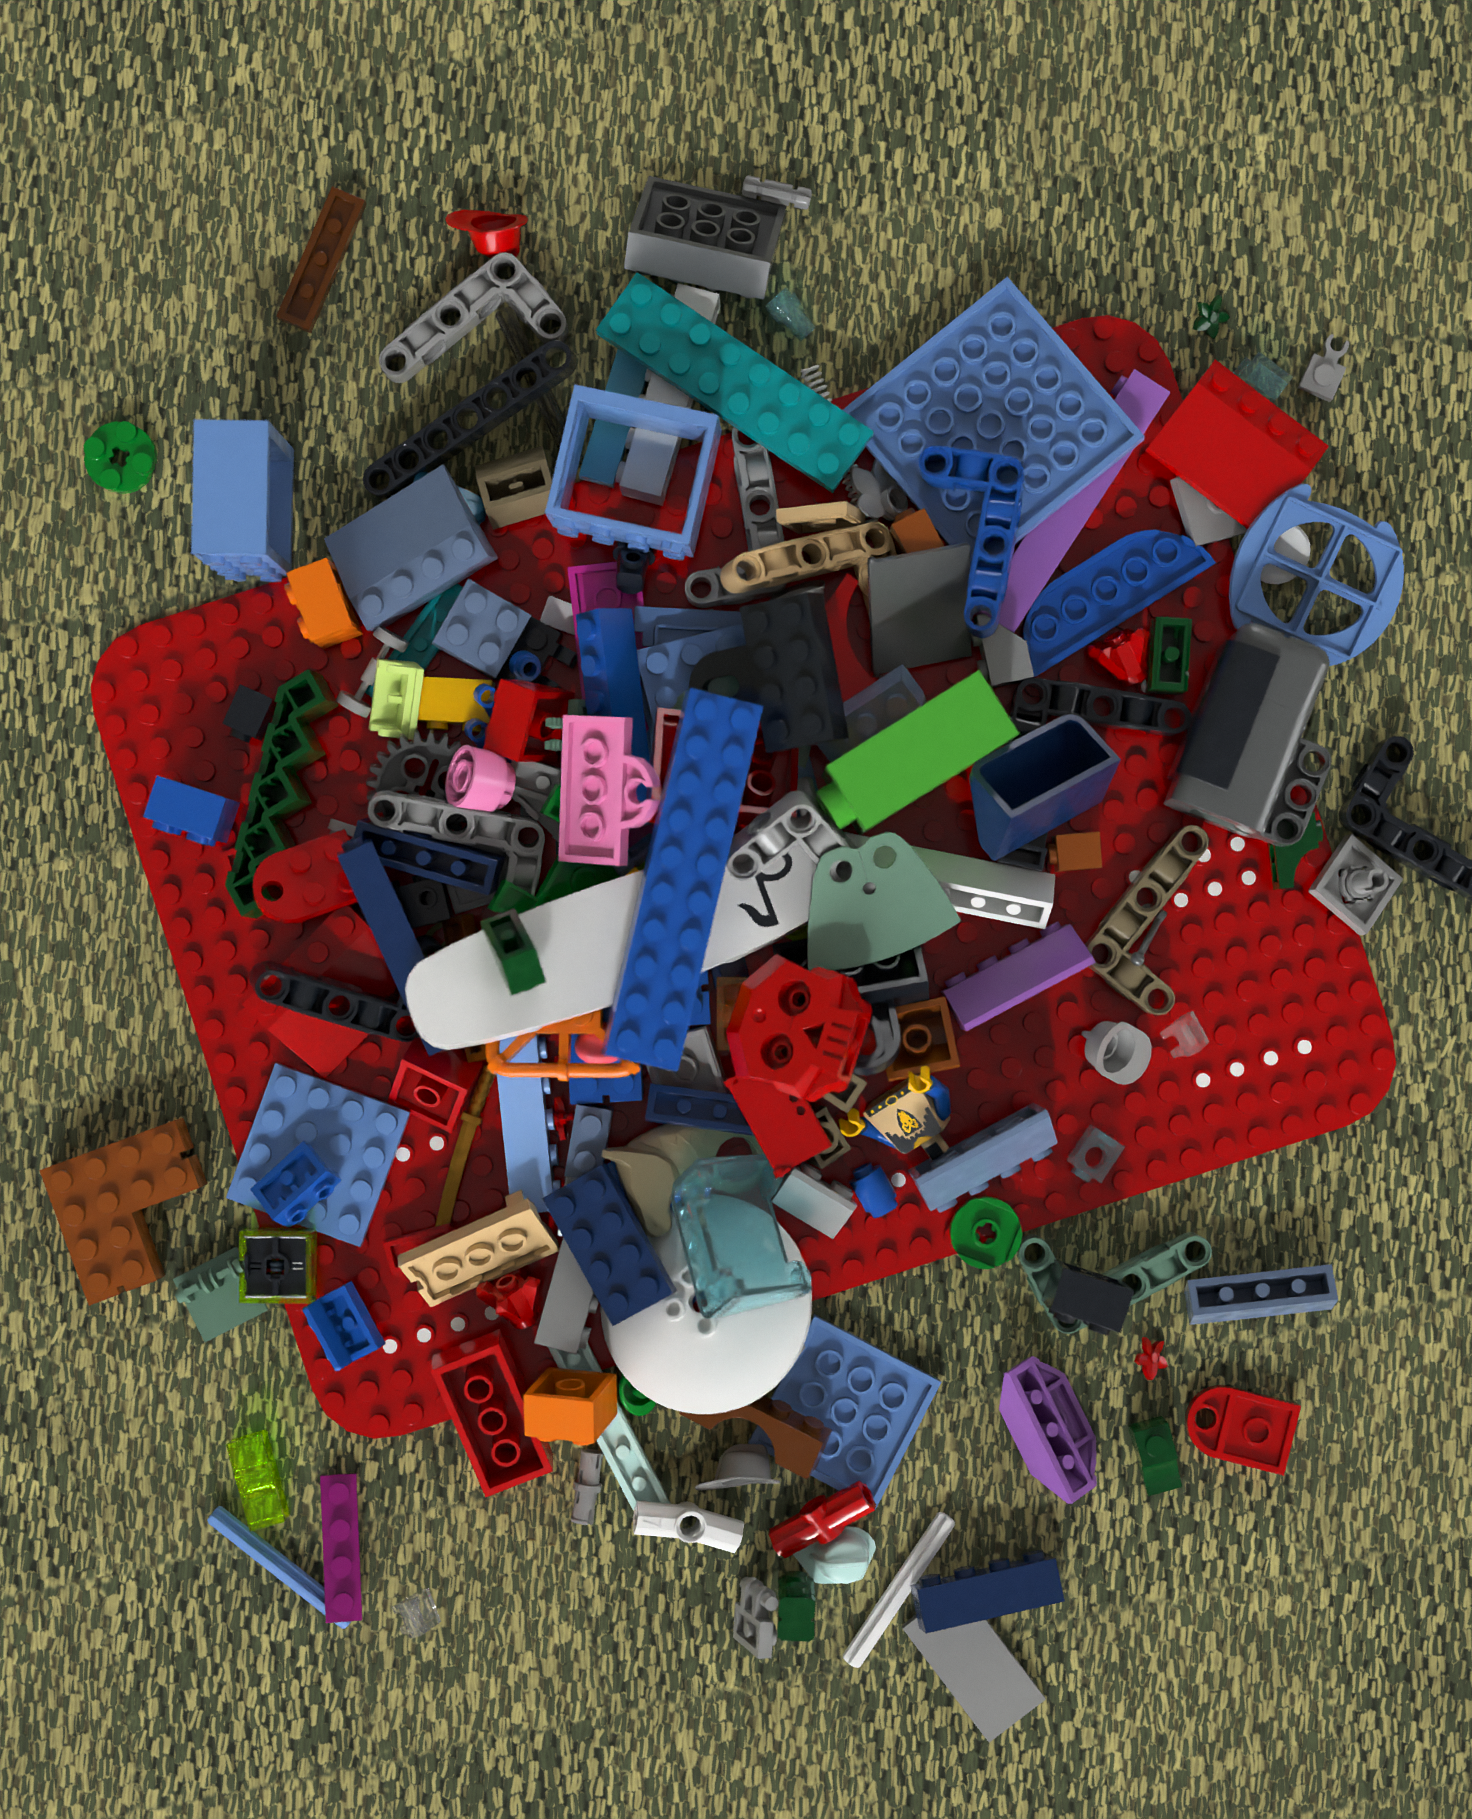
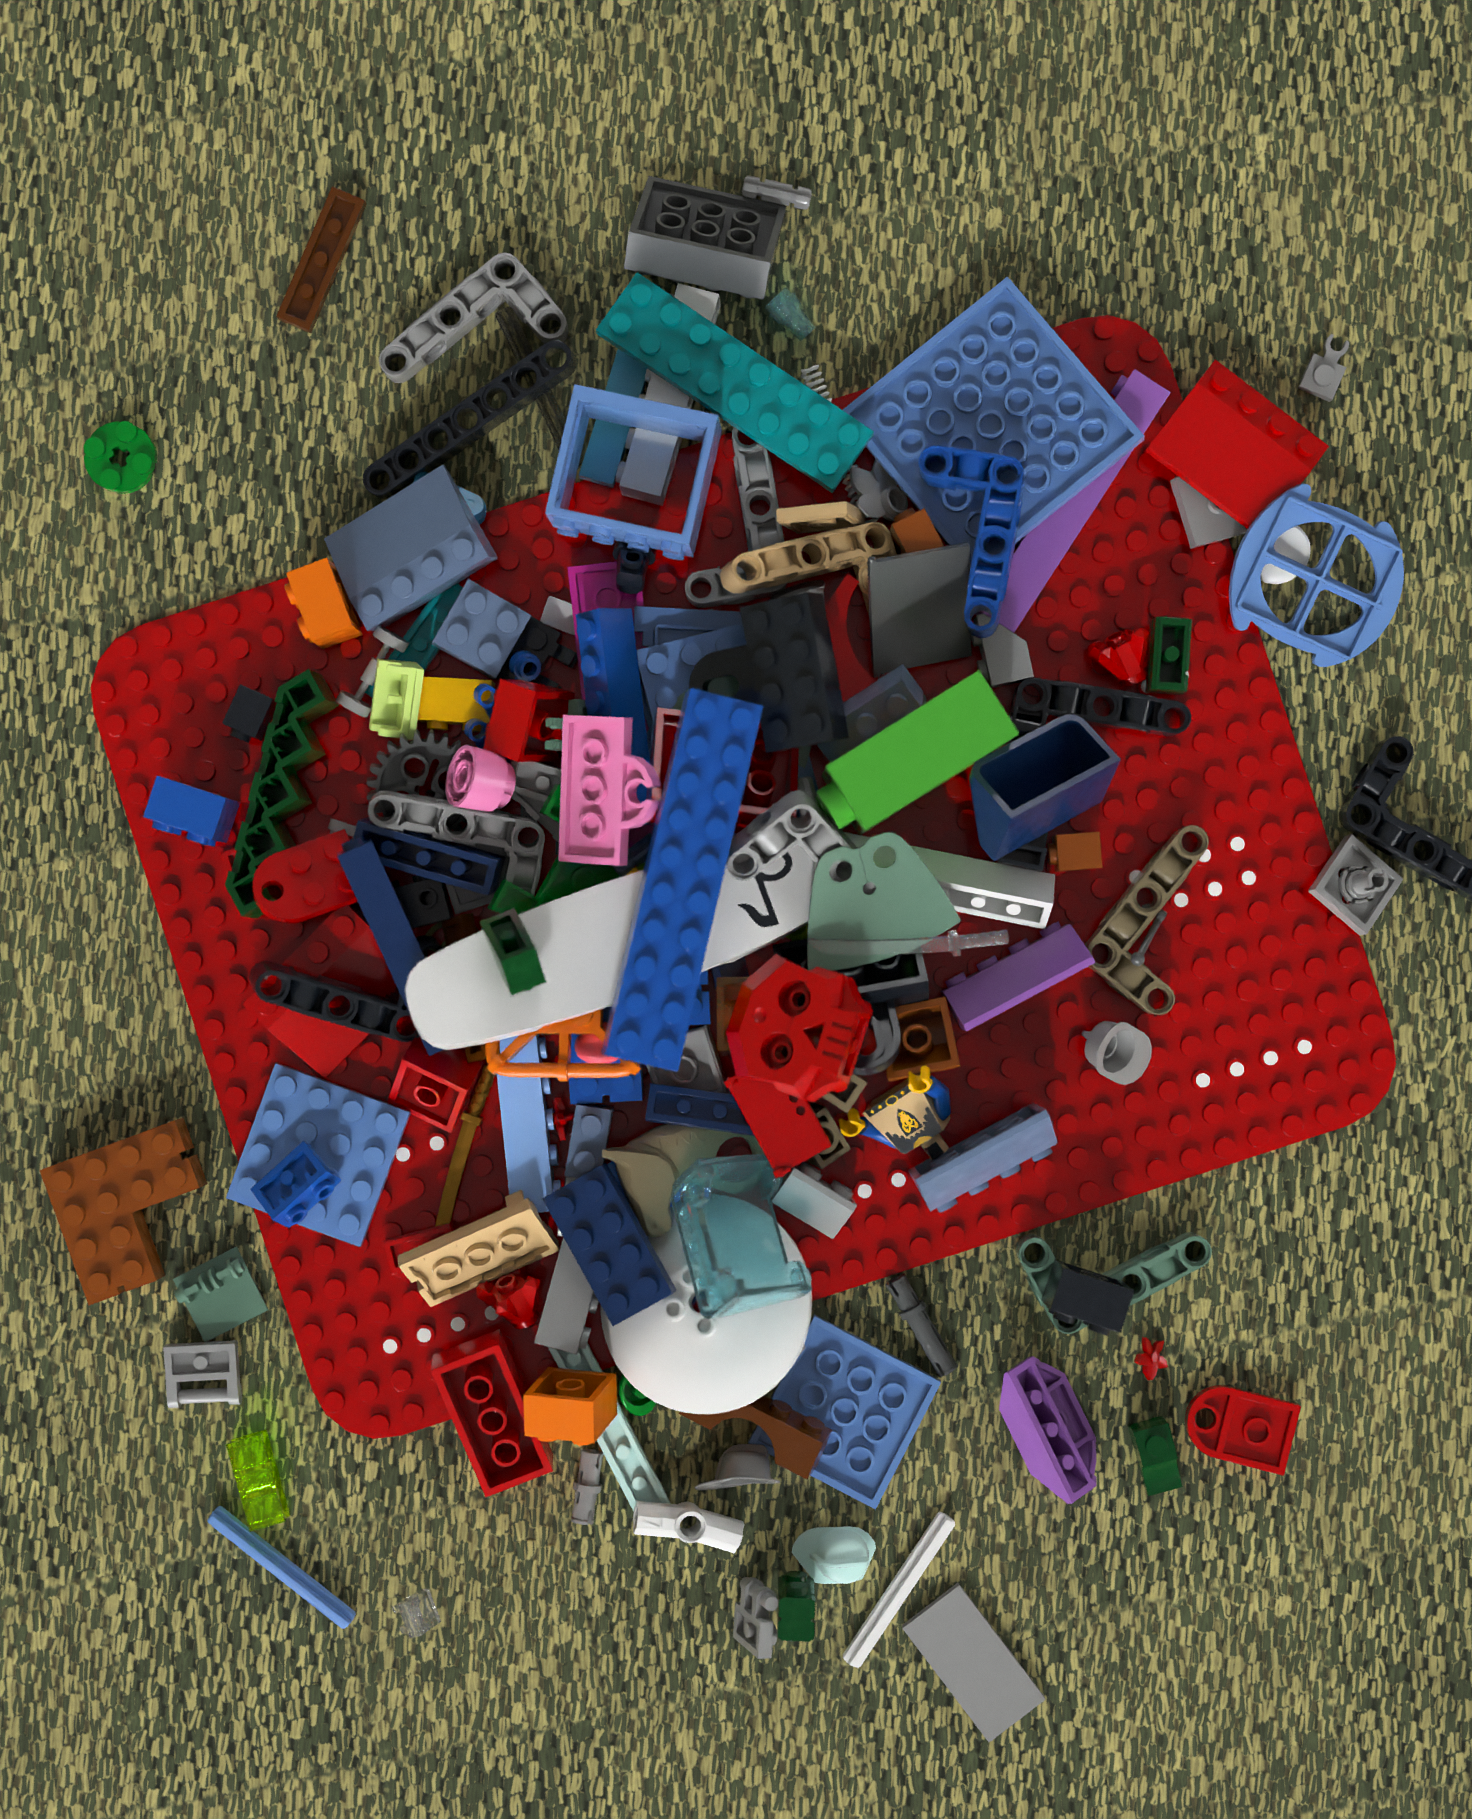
(198, 1363): none -> light grey plate
(242, 499): medium blue window -> none
(271, 1252): piece -> none
(341, 1548): magenta plate -> none
(343, 1326): blue bracket -> none
(490, 230): red piece -> none
(515, 486): dark tan slope -> none
(822, 1519): red piece -> none
(873, 1189): blue brick -> none
(916, 1316): none -> dark grey pin
(951, 943): none -> clear sword
(986, 1592): dark blue brick -> none
(993, 1251): green plate -> none
(1108, 592): blue plate -> none
(1110, 1152): clear light blue brick -> none
(1188, 1033): clear tile -> none
(1210, 316): dark green plant -> none
(1247, 740): dark grey piece -> none
(1260, 1294): sand blue brick -> none
(1263, 376): clear light blue brick -> none
(1286, 859): dark green arch -> none

